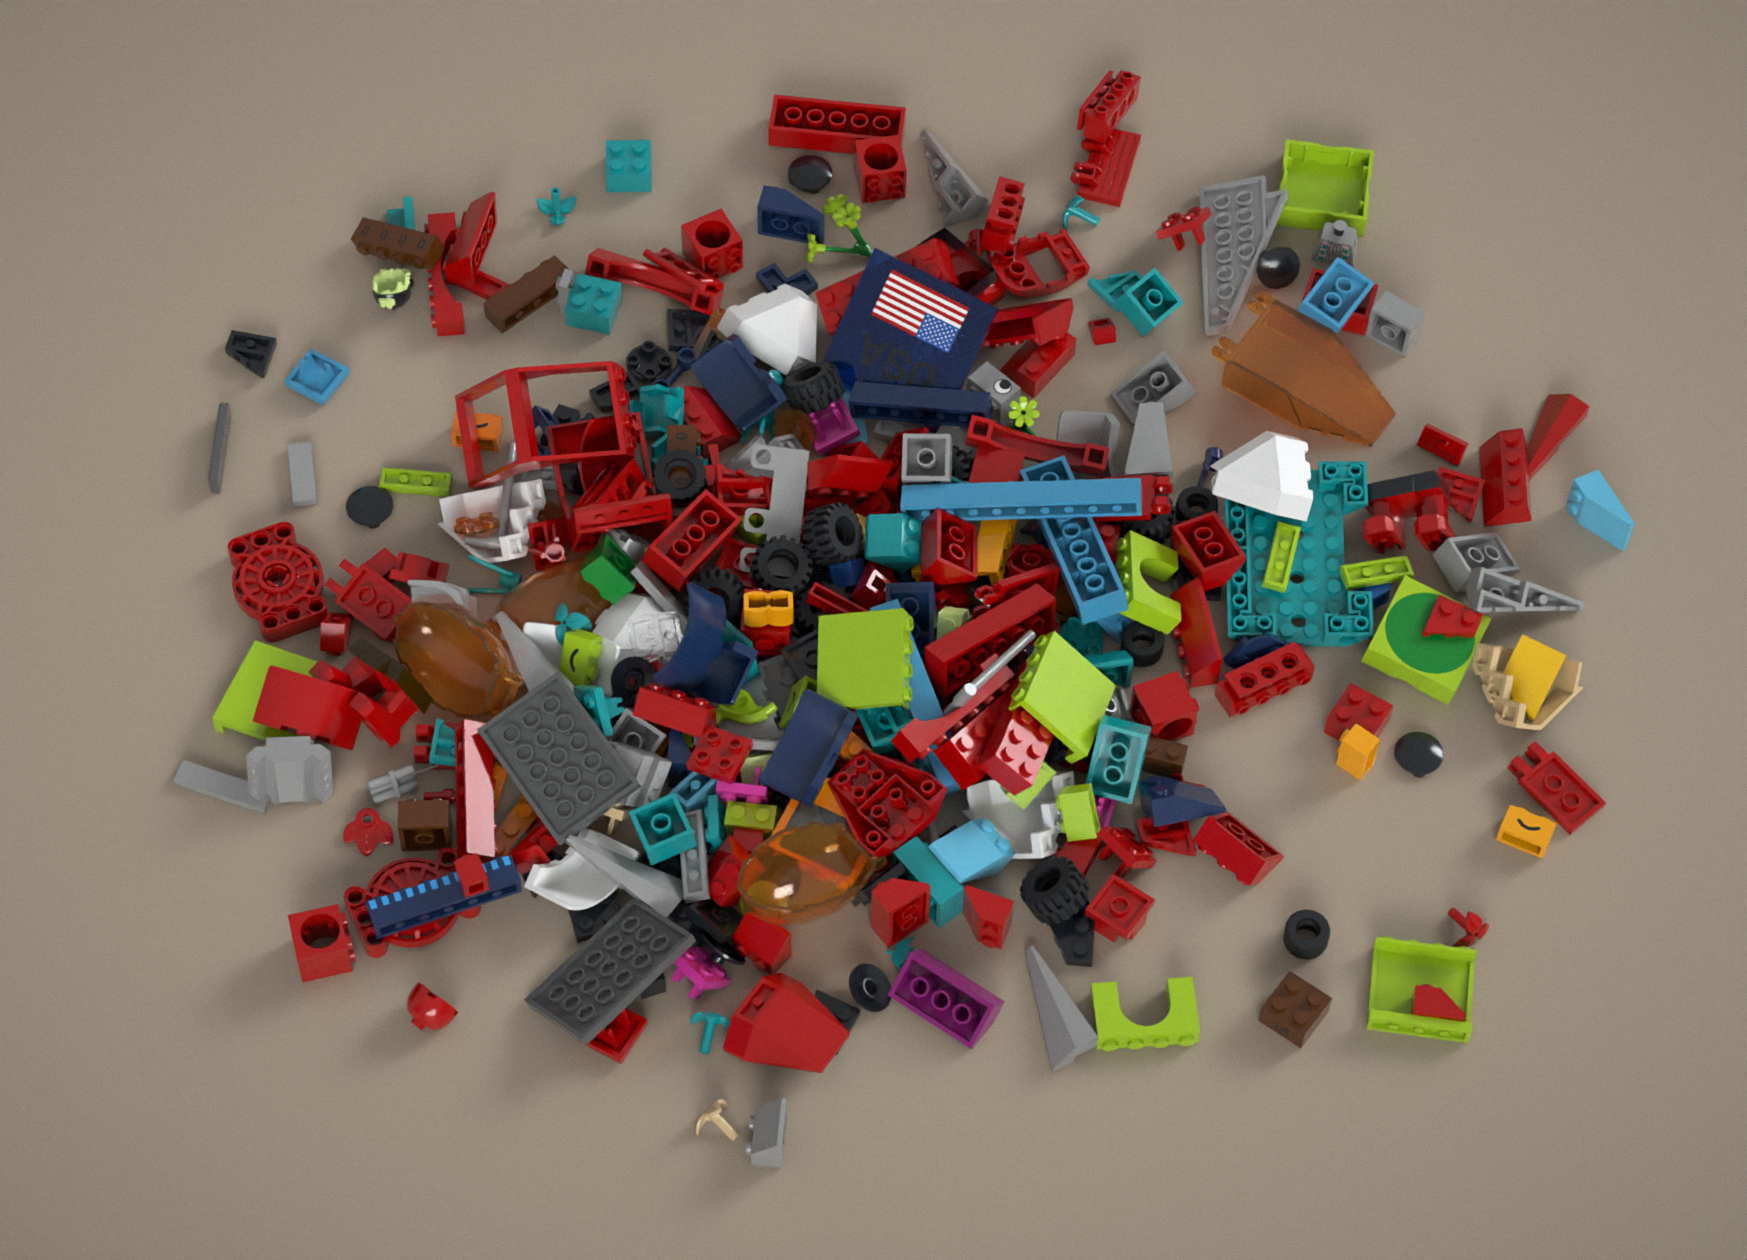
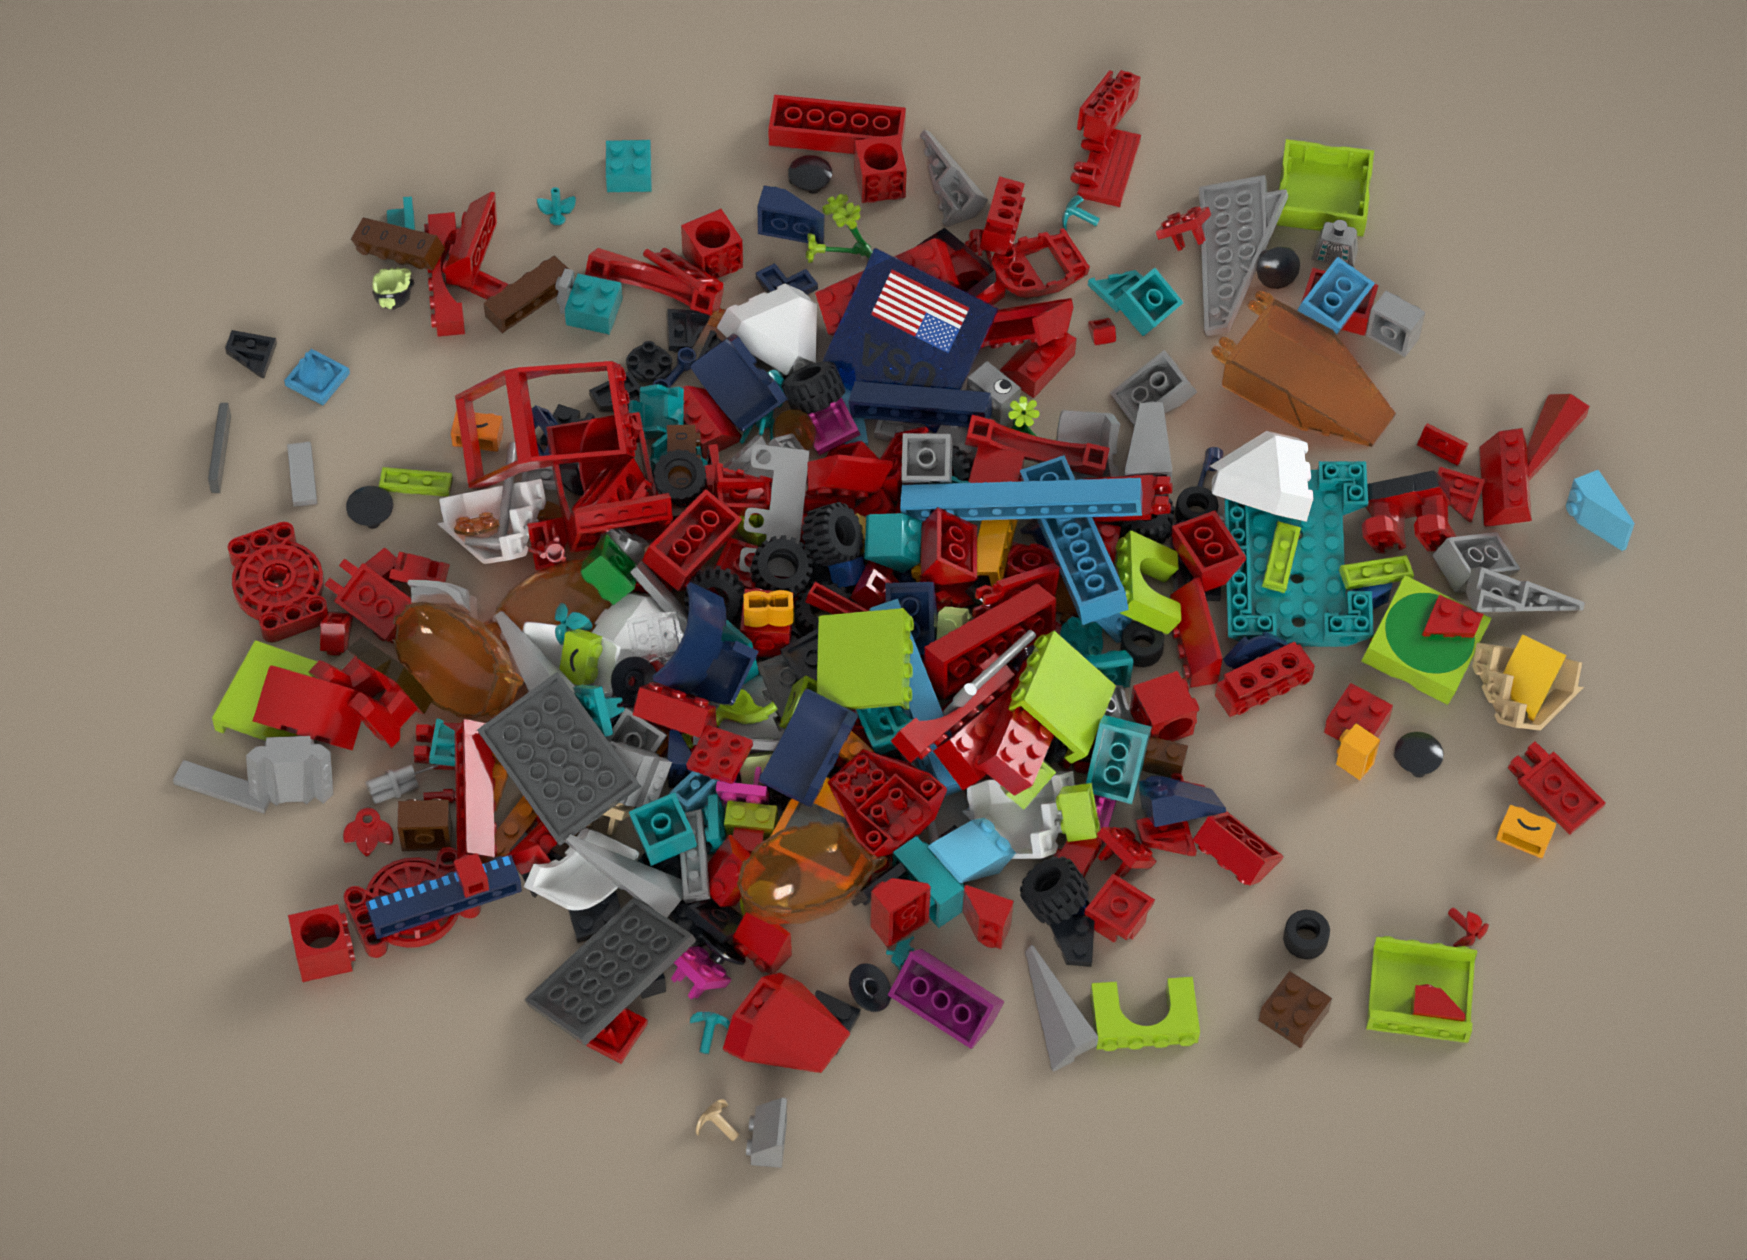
(429, 1009): red cylinder -> none
(507, 580): teal plant -> none

